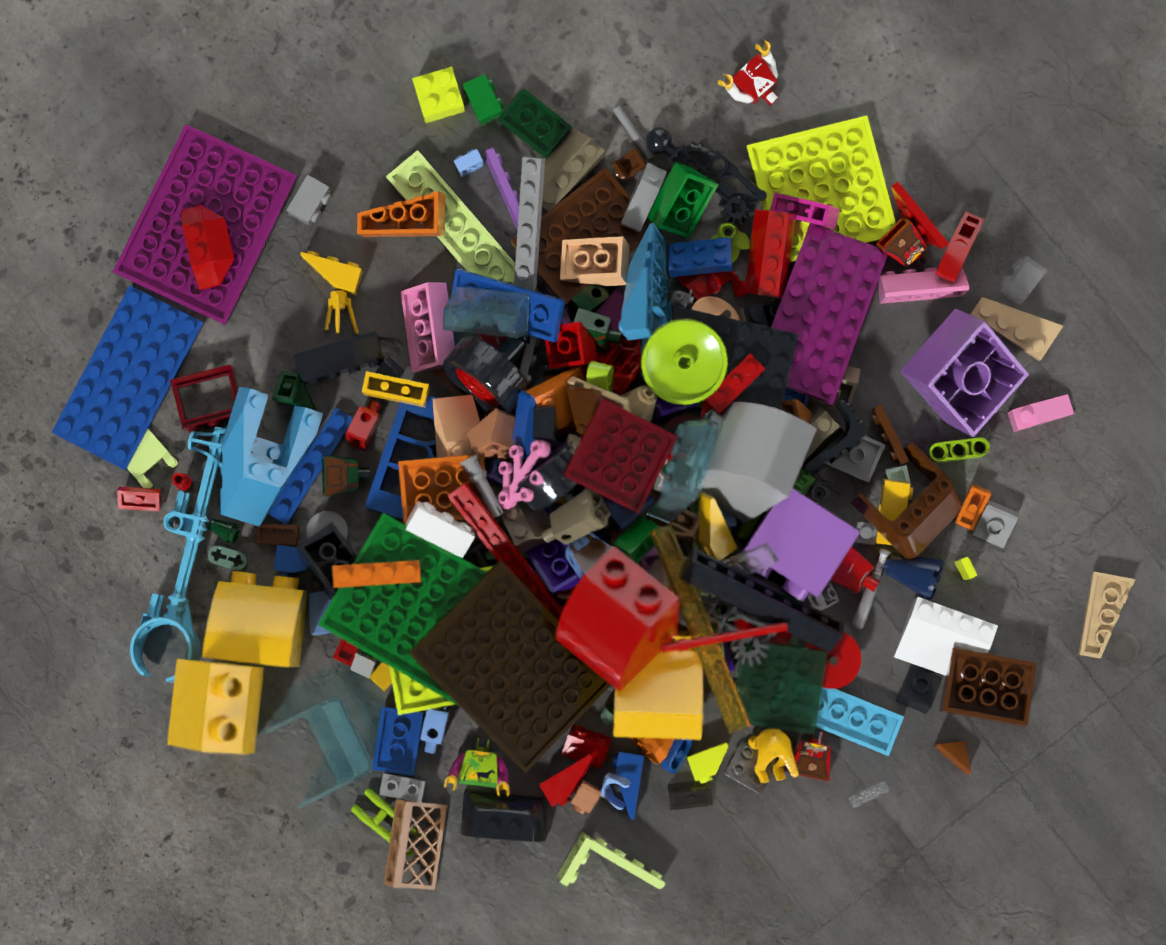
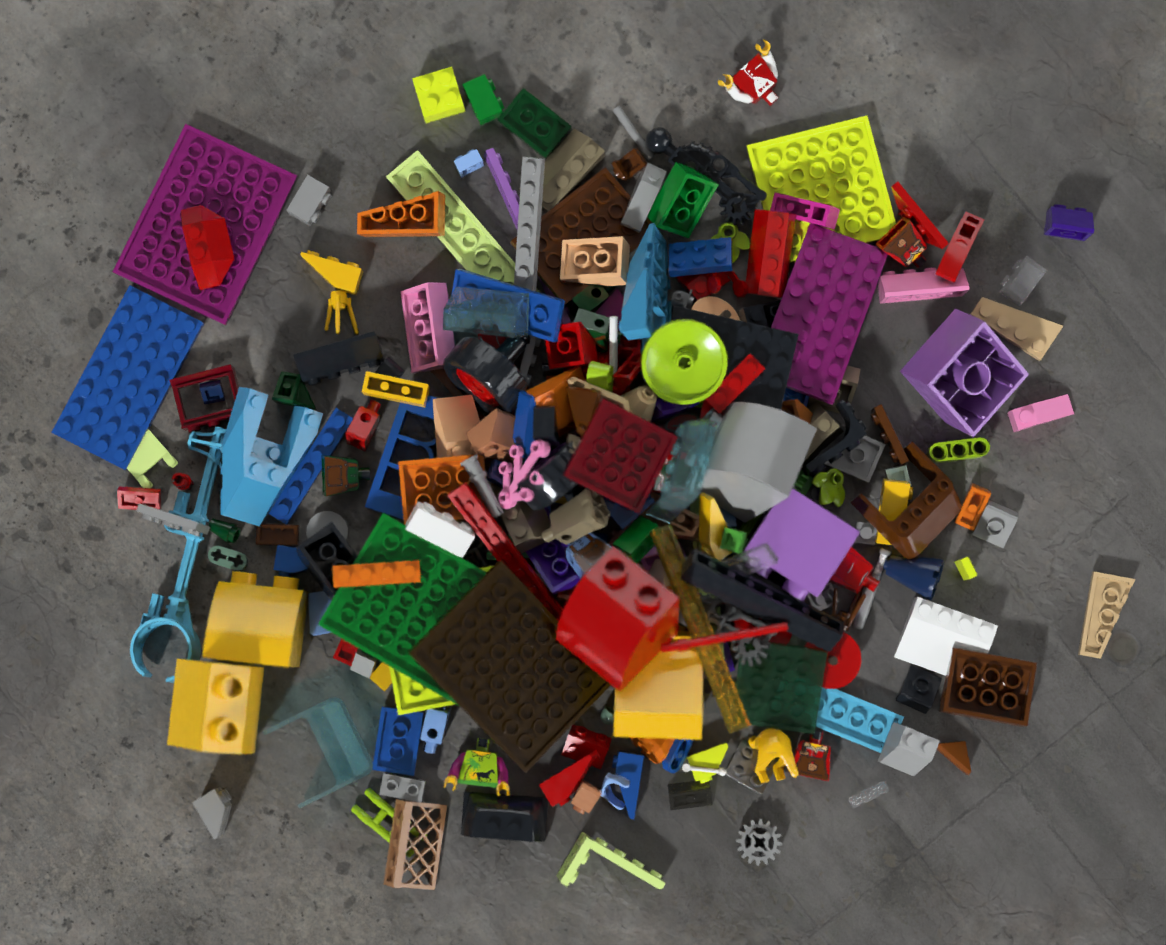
(172, 521): none -> light grey plate
(212, 392): none -> dark blue plate
(214, 810): none -> light grey slope
(613, 342): none -> white bar
(686, 767): none -> white hinge
(734, 540): none -> bright green tile
(767, 834): none -> light grey gear
(830, 489): none -> lime plate
(847, 617): none -> reddish brown plant
(907, 749): none -> light grey slope
(1069, 223): none -> dark purple slope

